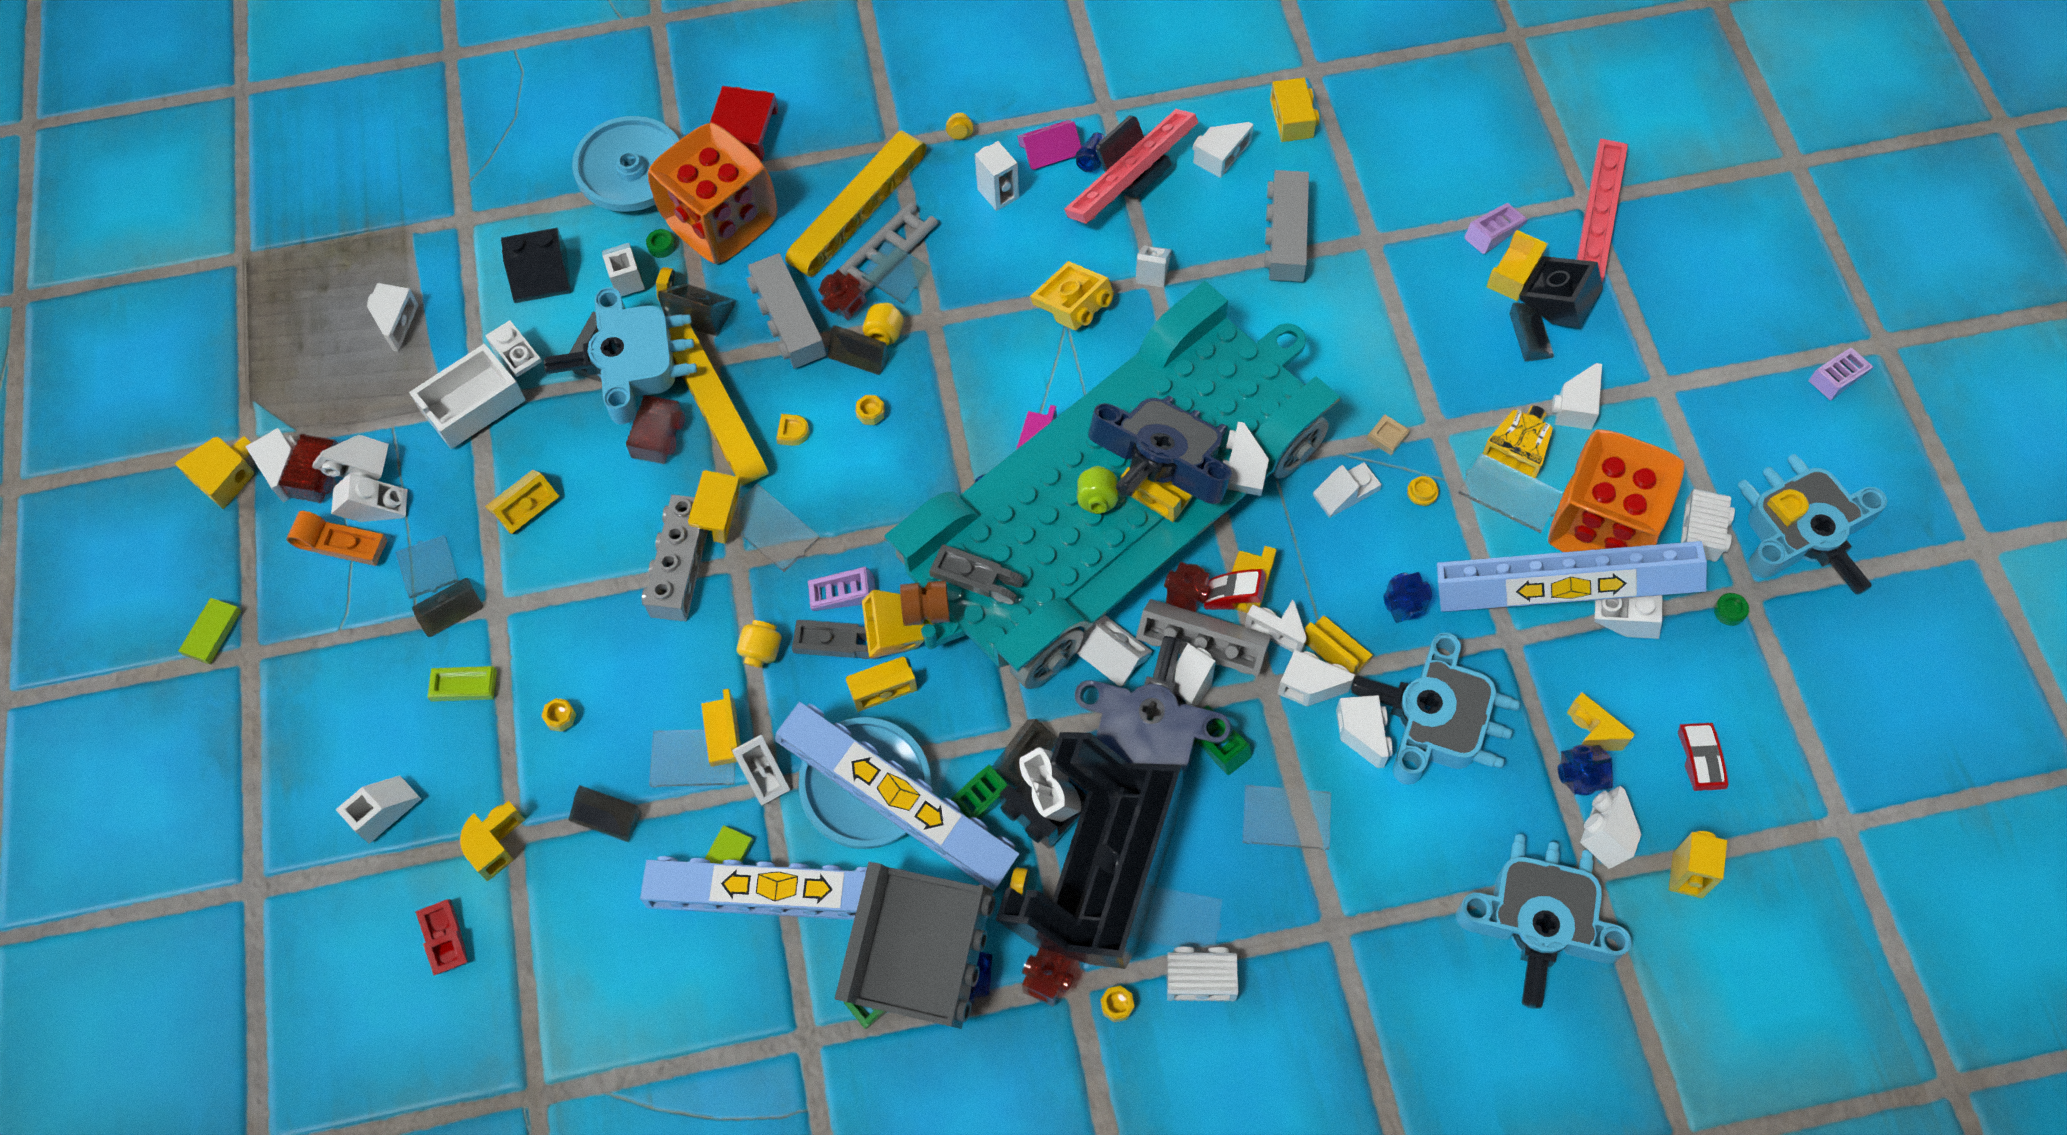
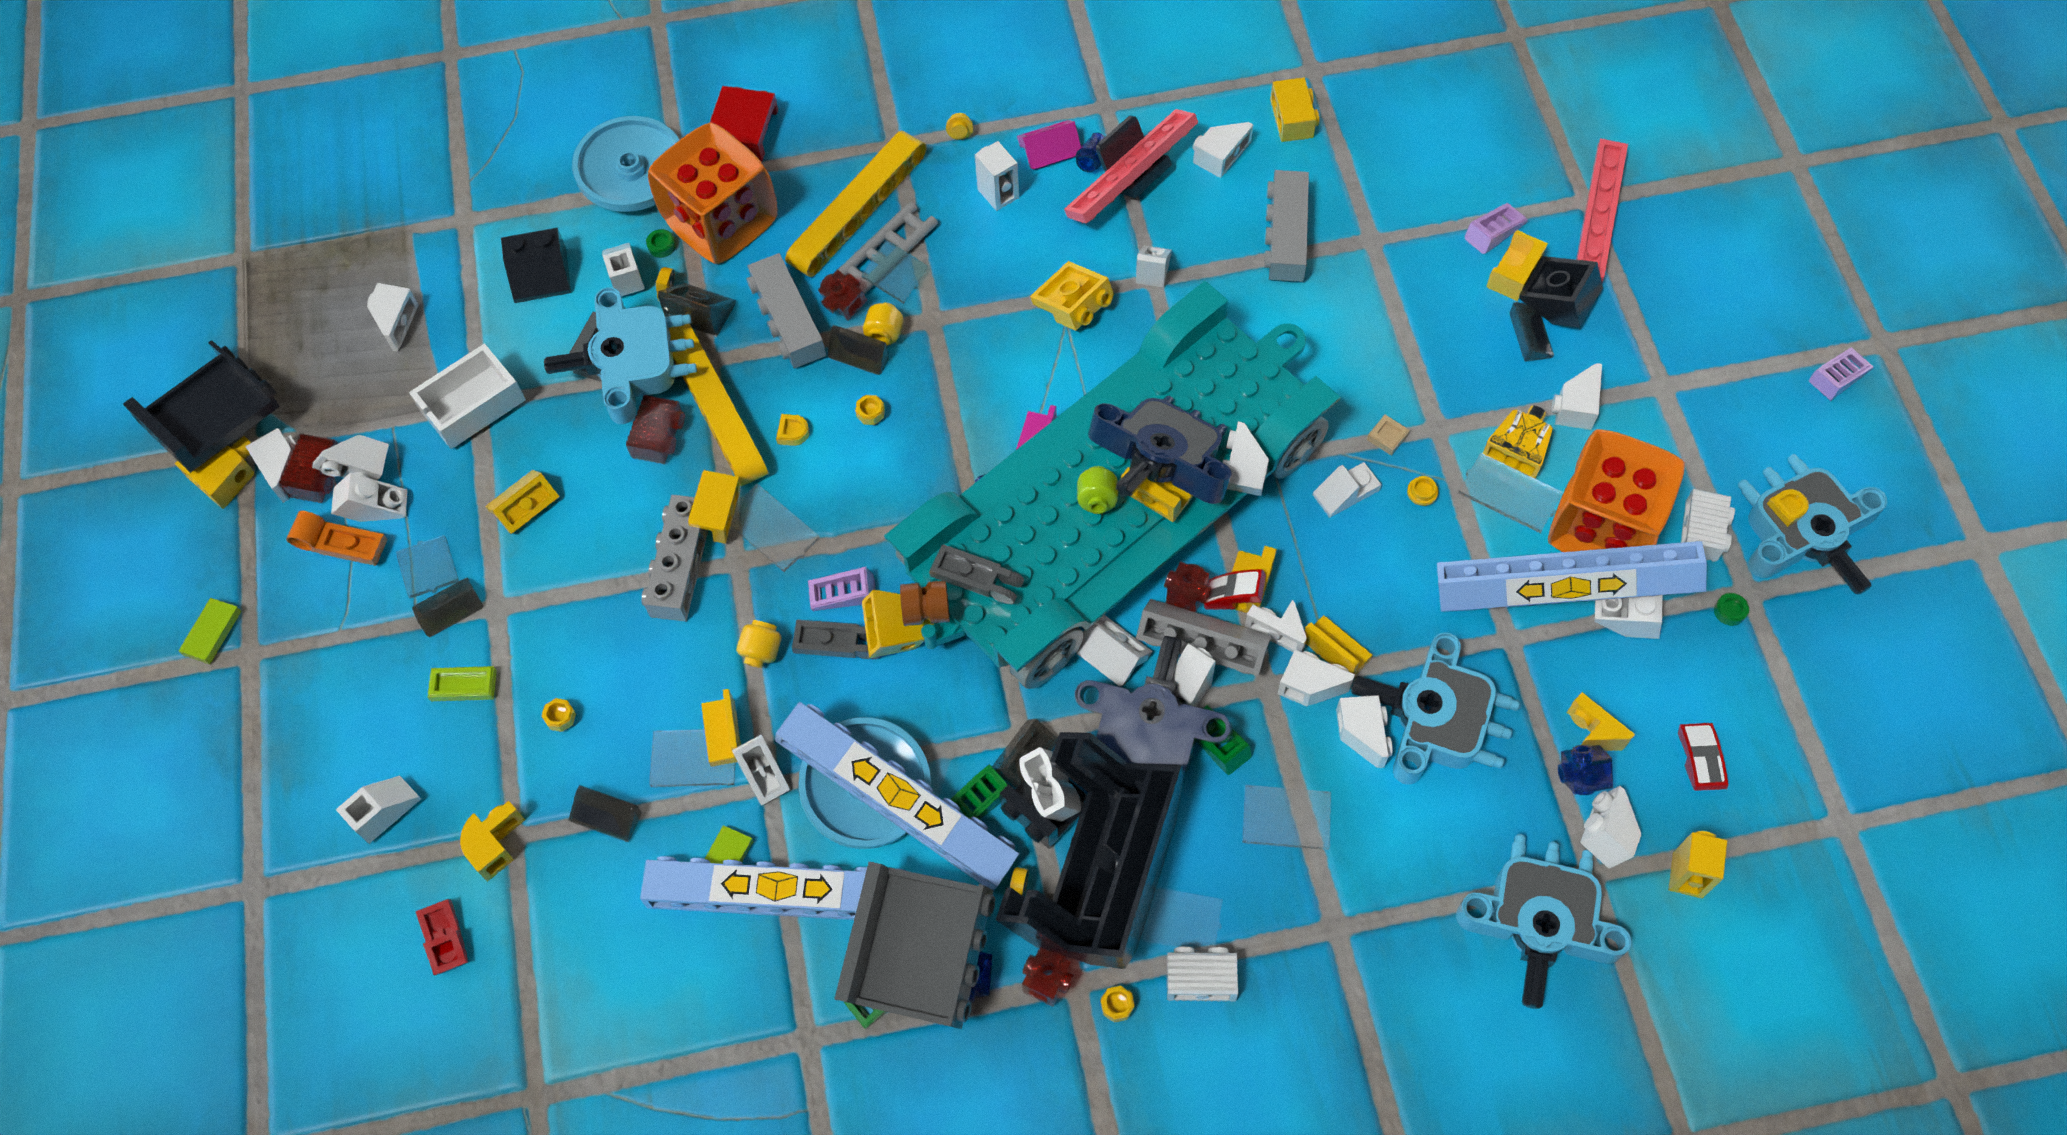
(207, 409): none -> black panel
(512, 349): white slope -> none
(881, 683): yellow panel -> none
(1407, 596): clear blue brick -> none

